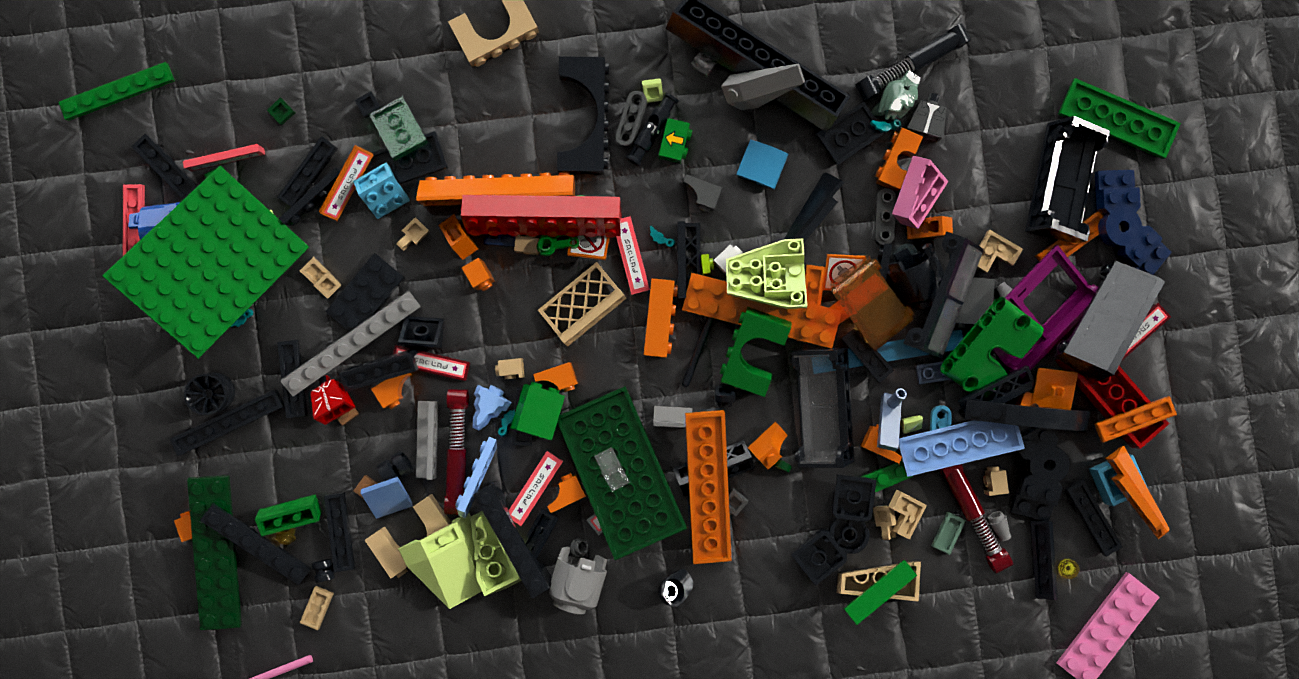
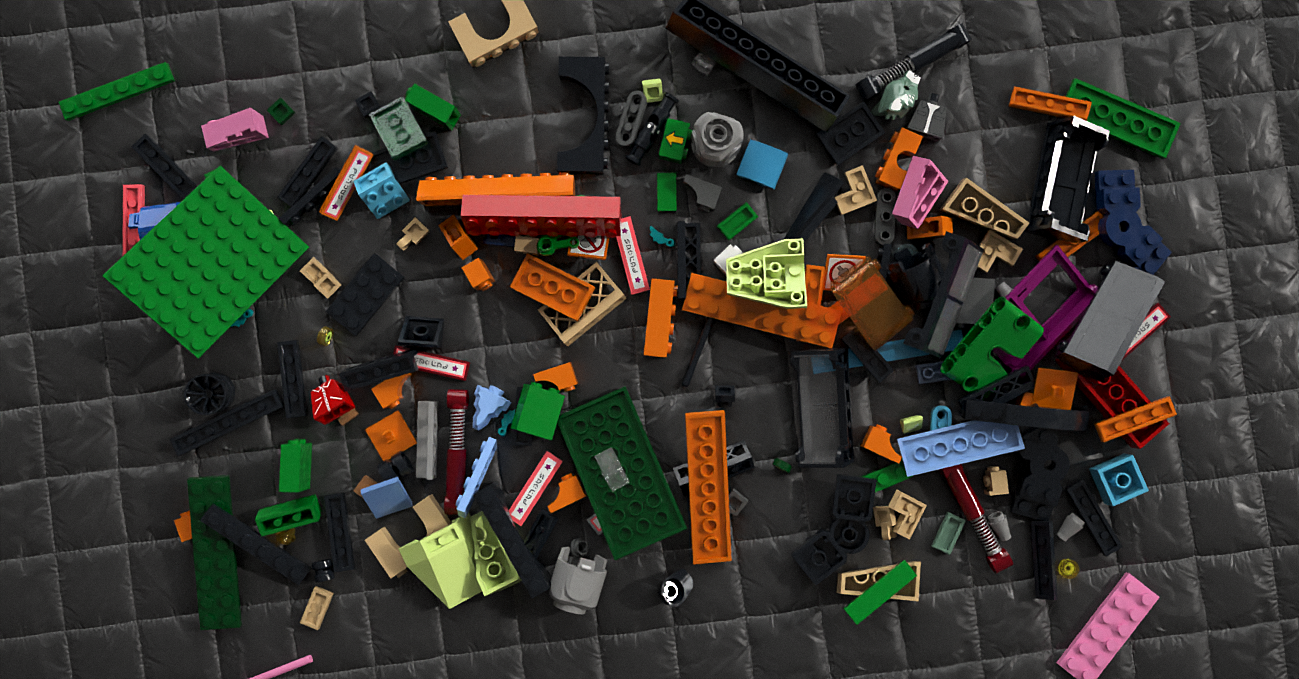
(223, 157): coral tile -> none
(234, 130): none -> bright pink wedge
(295, 466): none -> green brick
(325, 336): none -> clear yellow tile
(350, 343): light grey plate -> none
(391, 435): none -> orange piece
(432, 106): none -> green brick
(510, 368): tan brick -> none
(552, 287): none -> orange plate
(666, 192): none -> green tile
(670, 416): light grey panel -> none
(706, 264): lime plate -> none
(712, 148): none -> light grey piece
(737, 221): none -> green tile
(753, 325): green arch -> none
(759, 87): light grey wedge -> none
(767, 446): orange arch -> none
(860, 194): none -> tan plate
(885, 127): teal piece -> none
(890, 419): piece -> none
(982, 209): none -> tan wedge
(1049, 103): none -> orange tile
(1070, 526): none -> light grey cone
(1136, 492): orange wedge -> none

